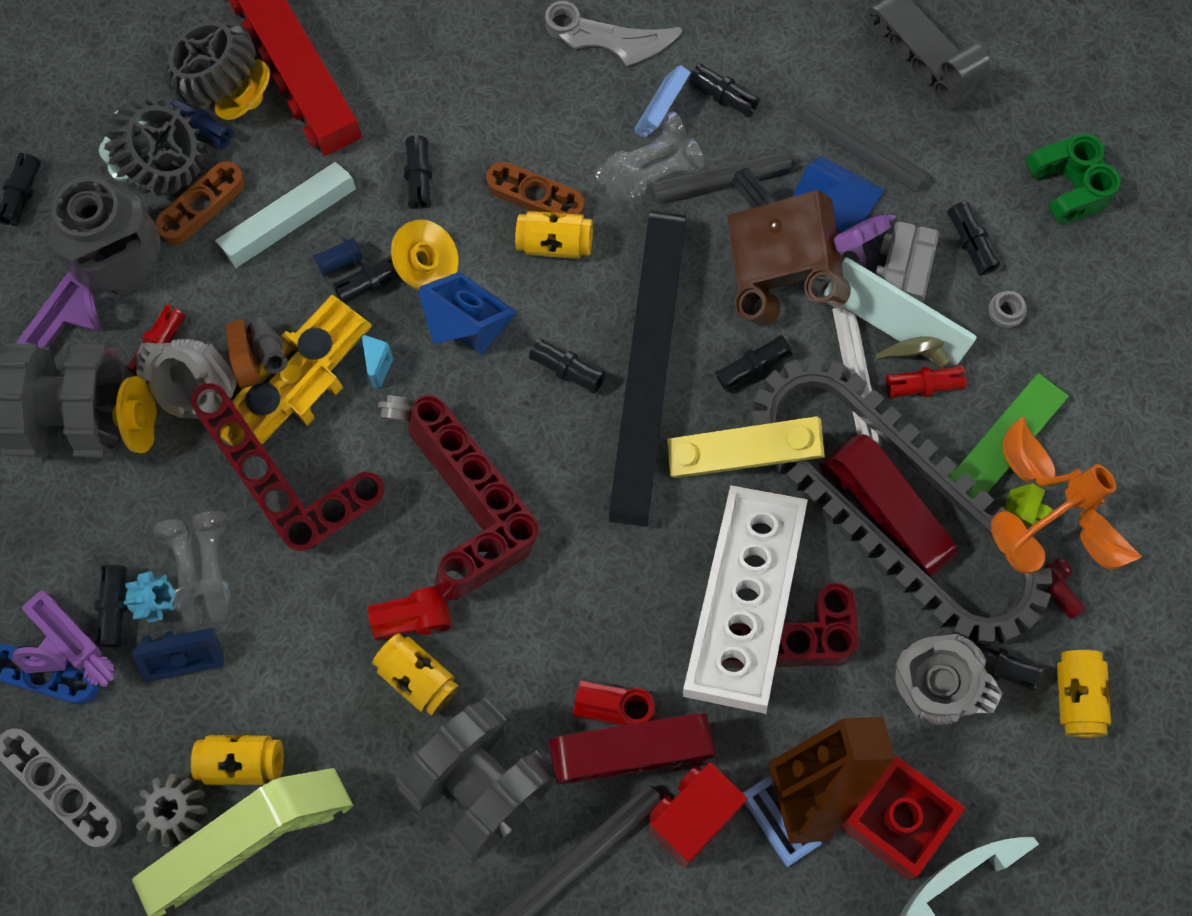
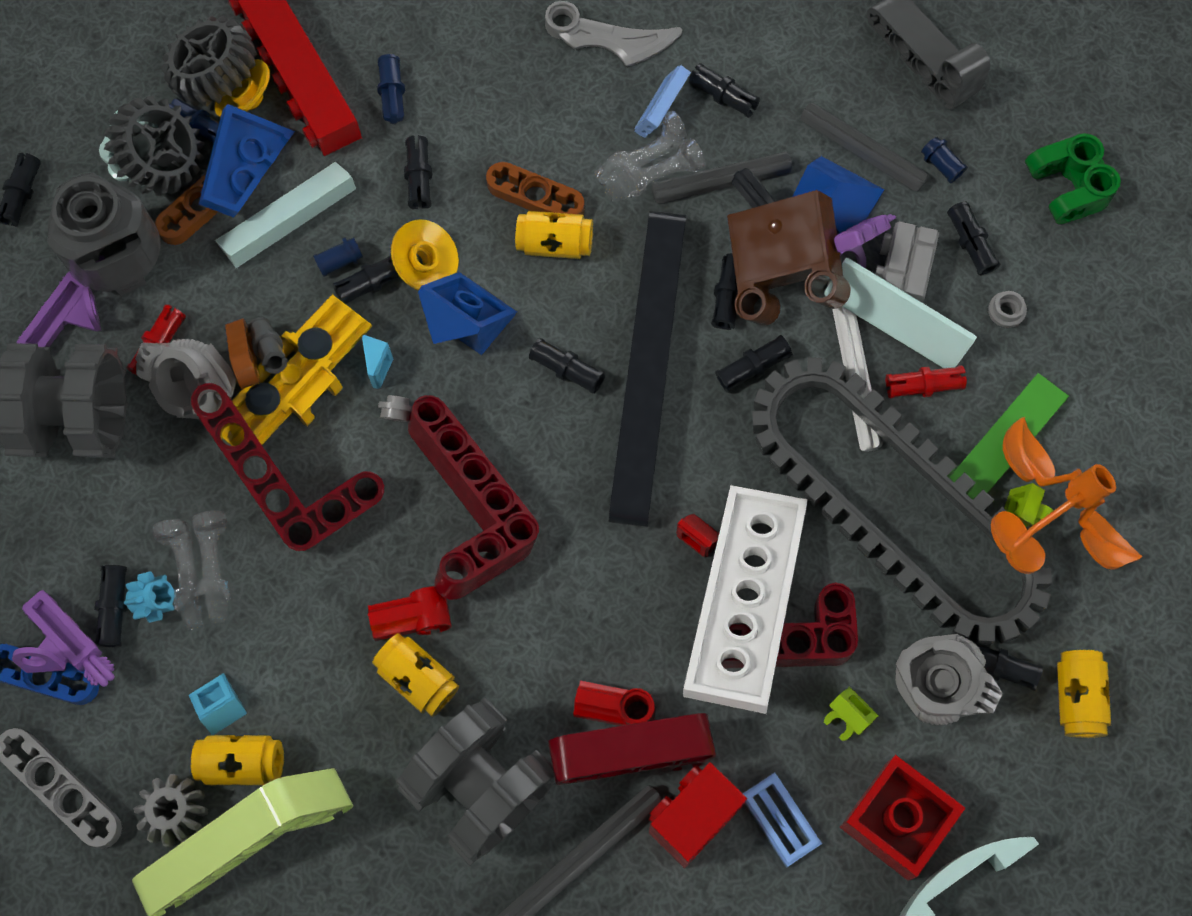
(135, 414): yellow dish -> none
(178, 654): dark blue plate -> none
(217, 704): none -> medium azure slope
(240, 158): none -> blue wing
(391, 88): none -> dark blue axle
(697, 534): none -> red slope
(725, 293): none -> black pin
(746, 447): light yellow plate -> none
(829, 776): reddish brown wedge -> none
(853, 711): none -> lime tile
(890, 502): dark red beam -> none
(918, 346): olive bar -> none
(943, 159): none -> dark blue pin
(1060, 591): dark red arm -> none

